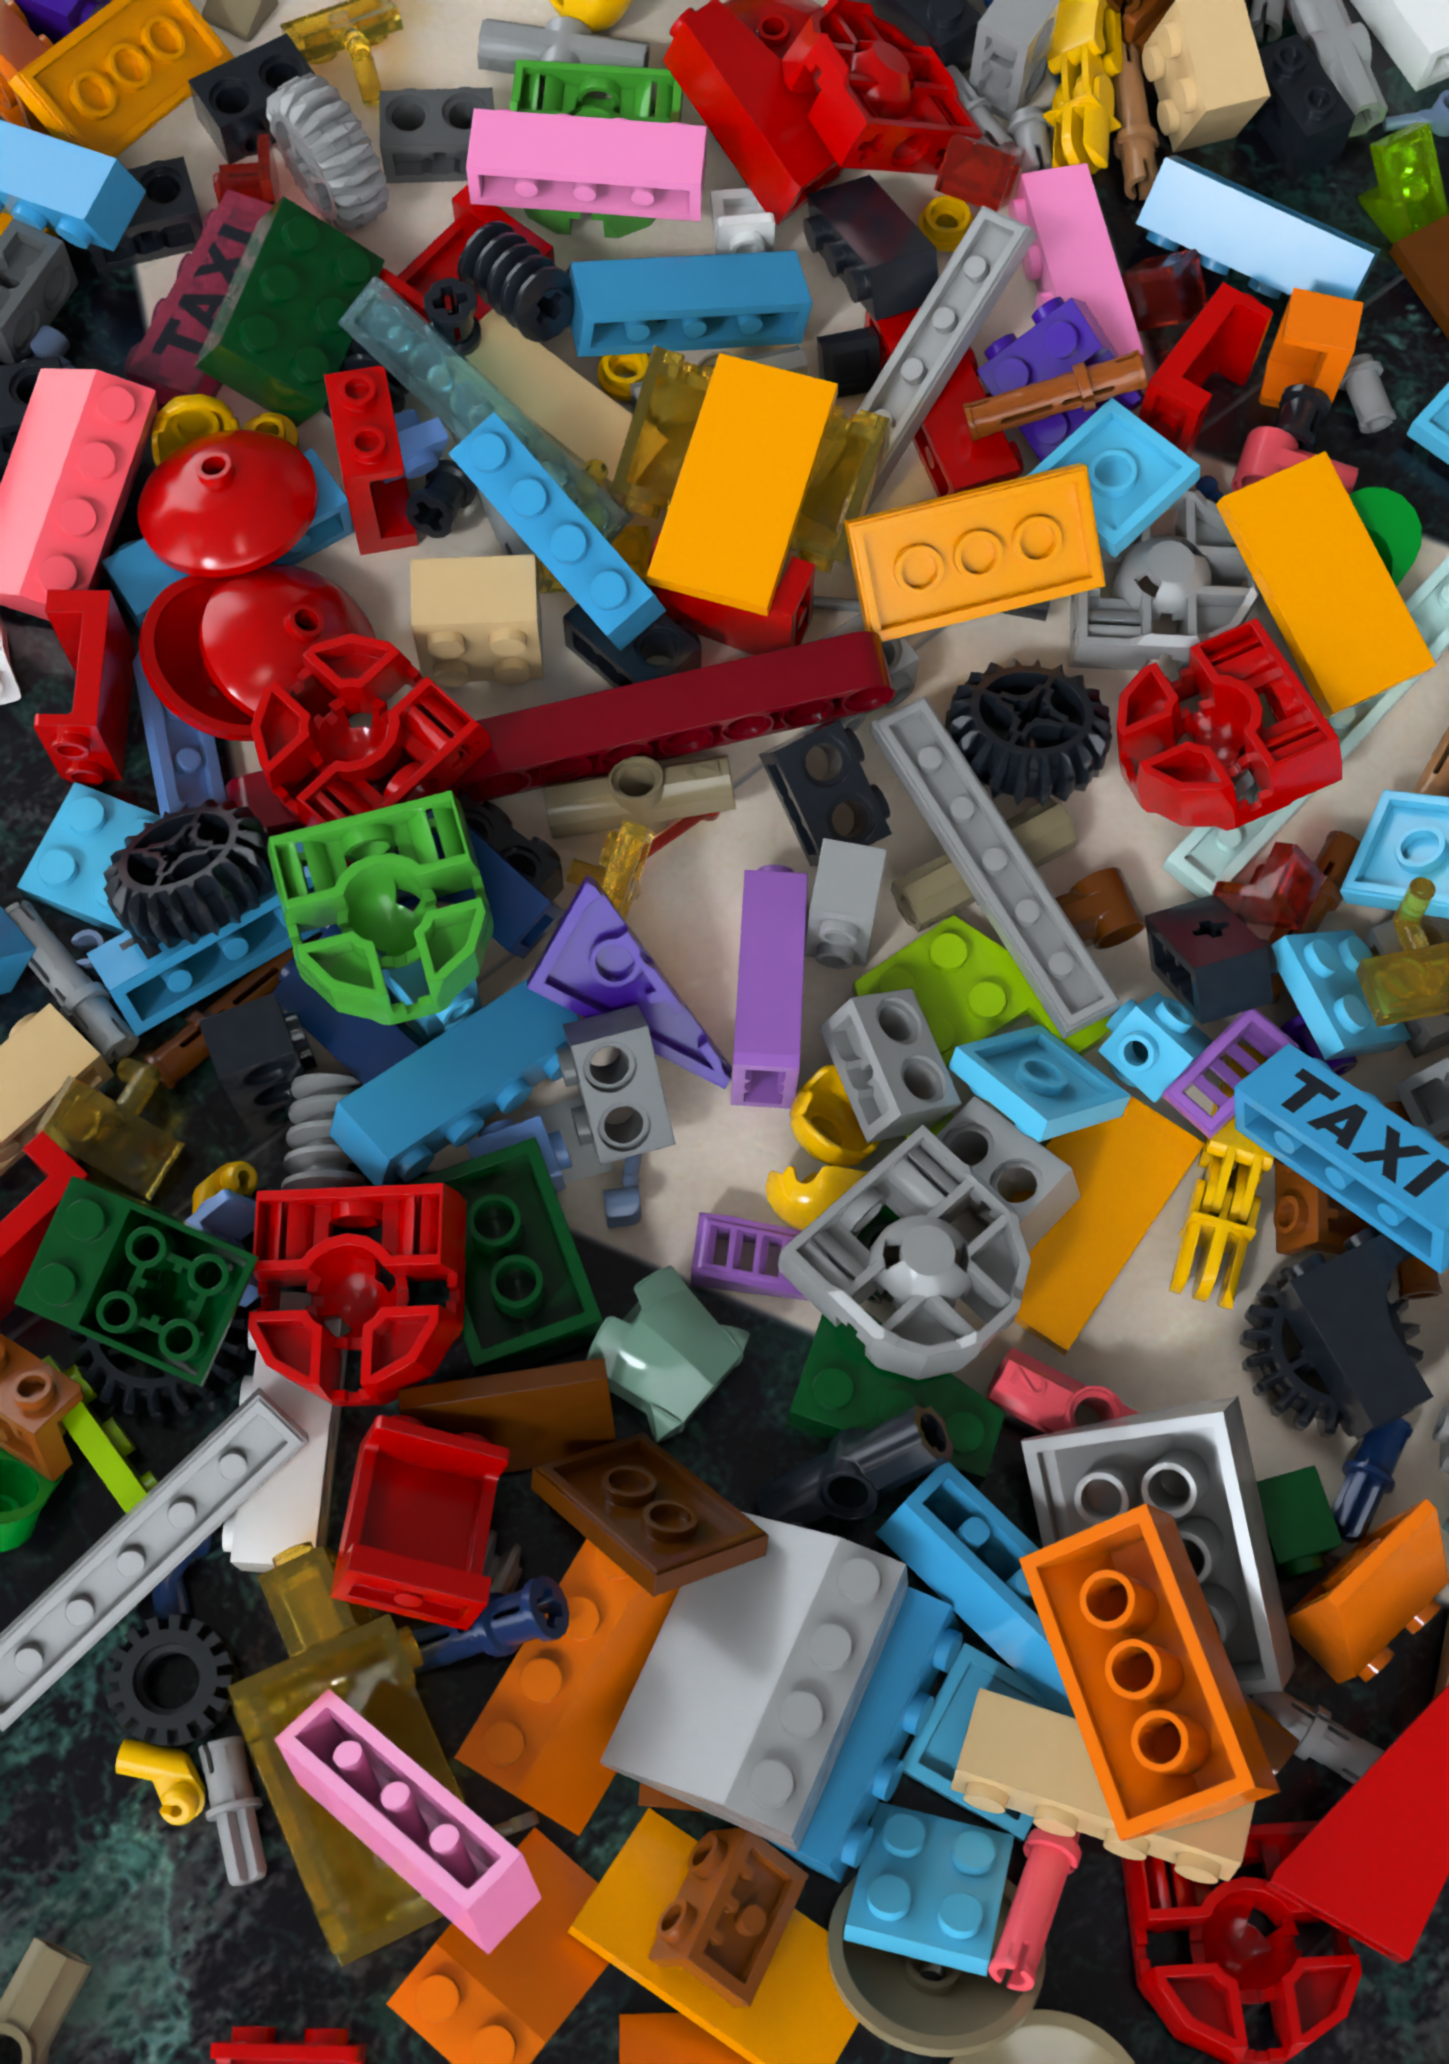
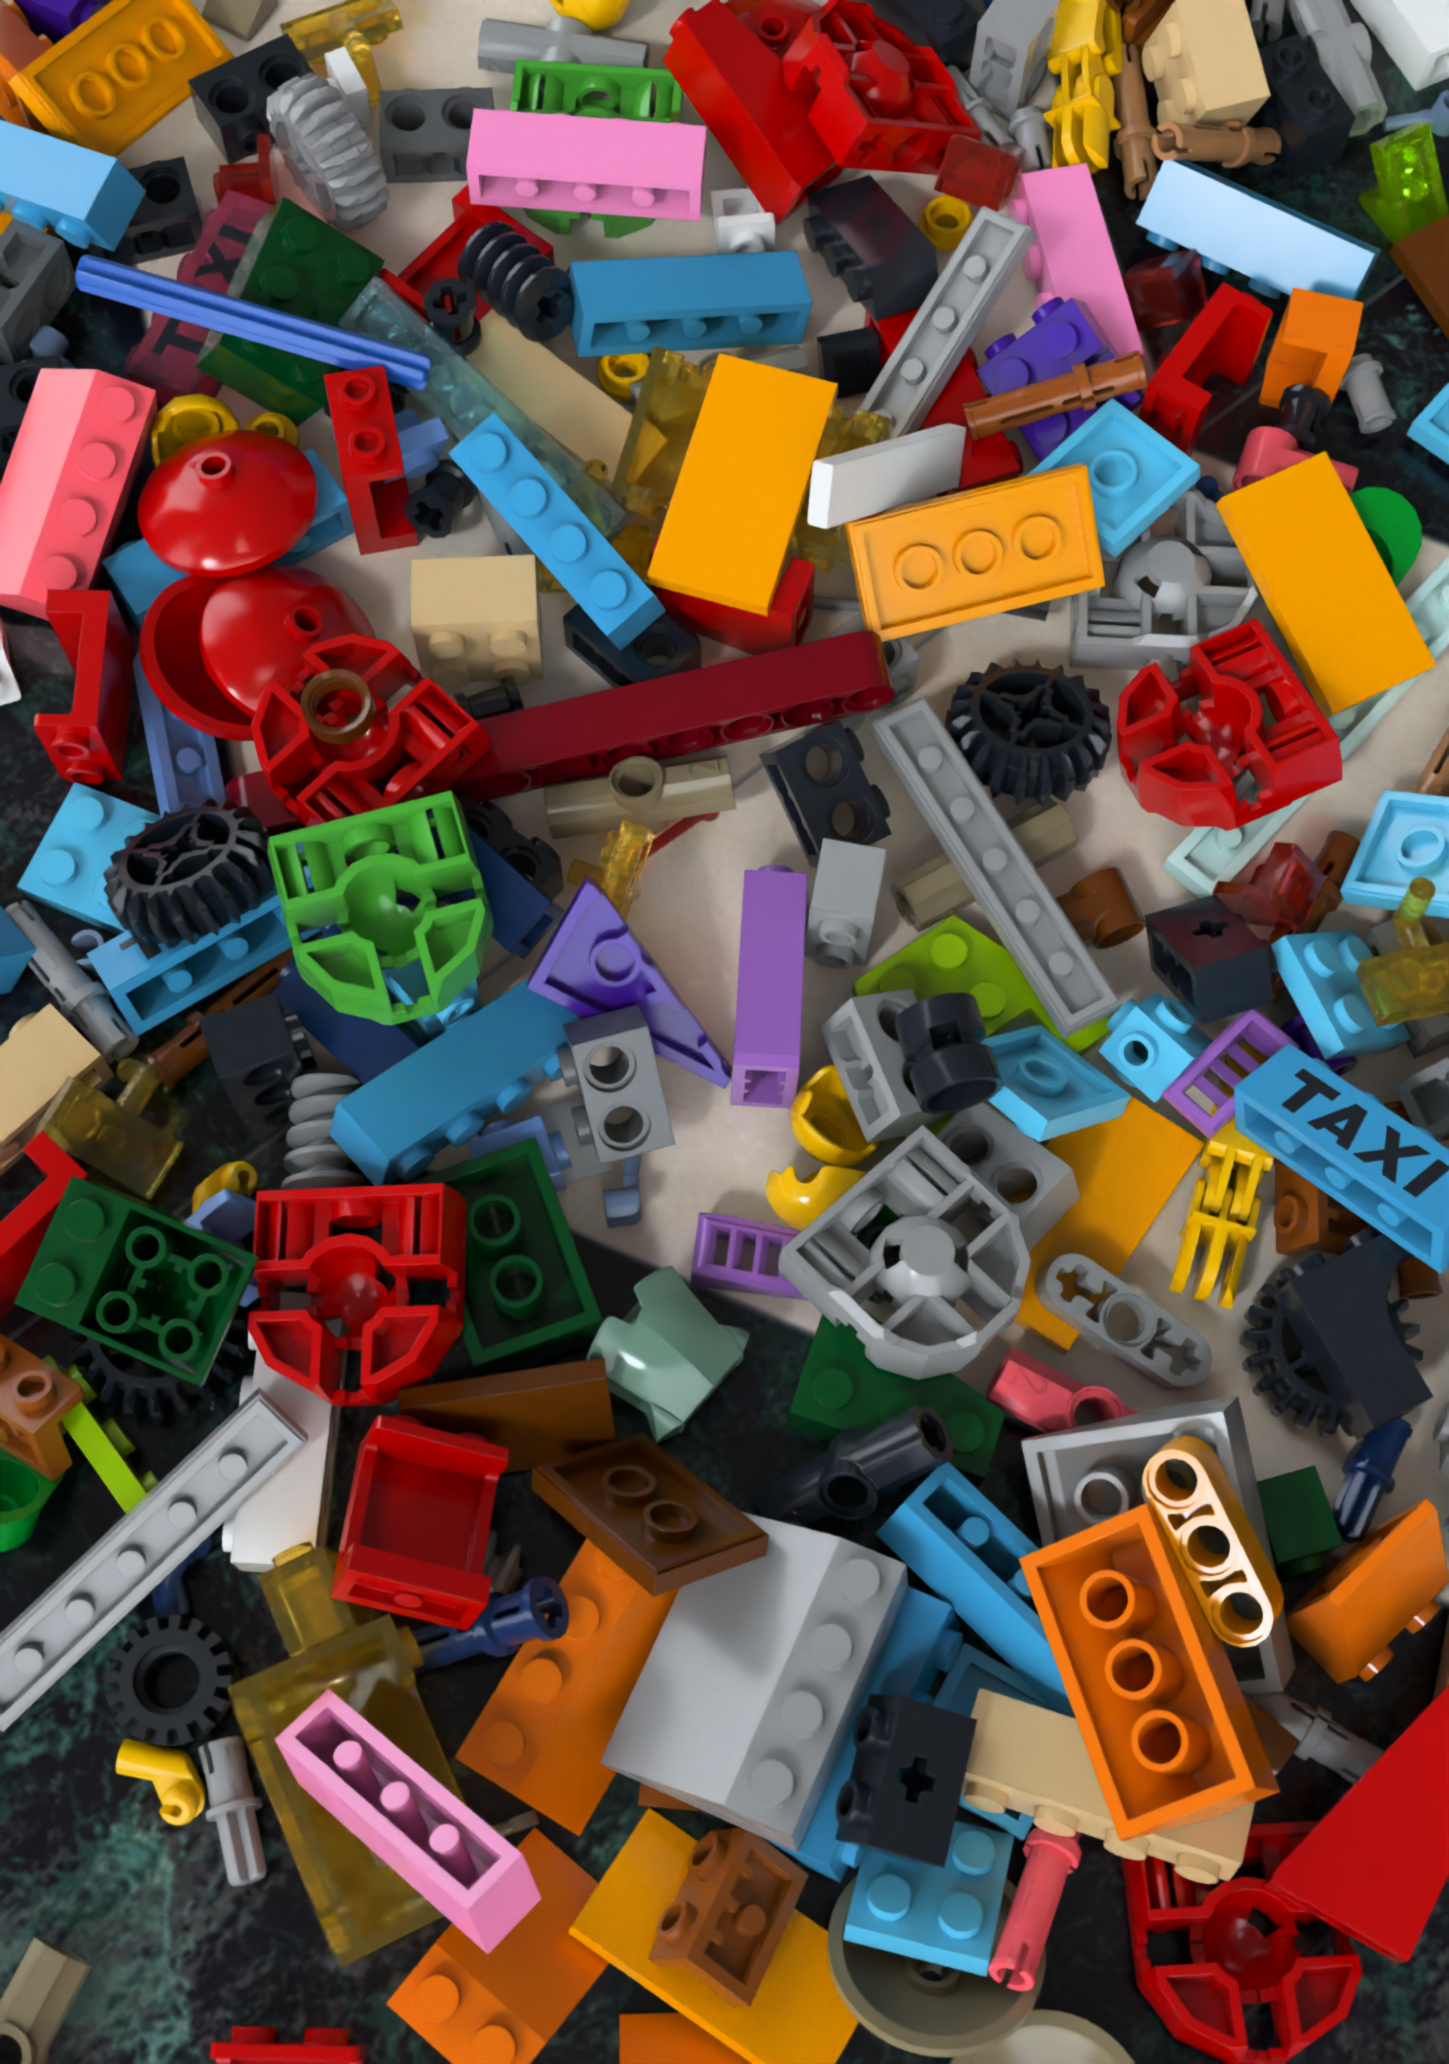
(250, 321): none -> axle
(330, 681): none -> reddish brown piece
(351, 87): none -> white plate
(491, 701): none -> black bush
(885, 475): none -> white tile
(931, 1752): none -> black brick
(945, 1043): none -> black wheel
(1173, 1332): none -> light grey beam
(1212, 1574): none -> light orange beam
(1229, 143): none -> medium nougat pin

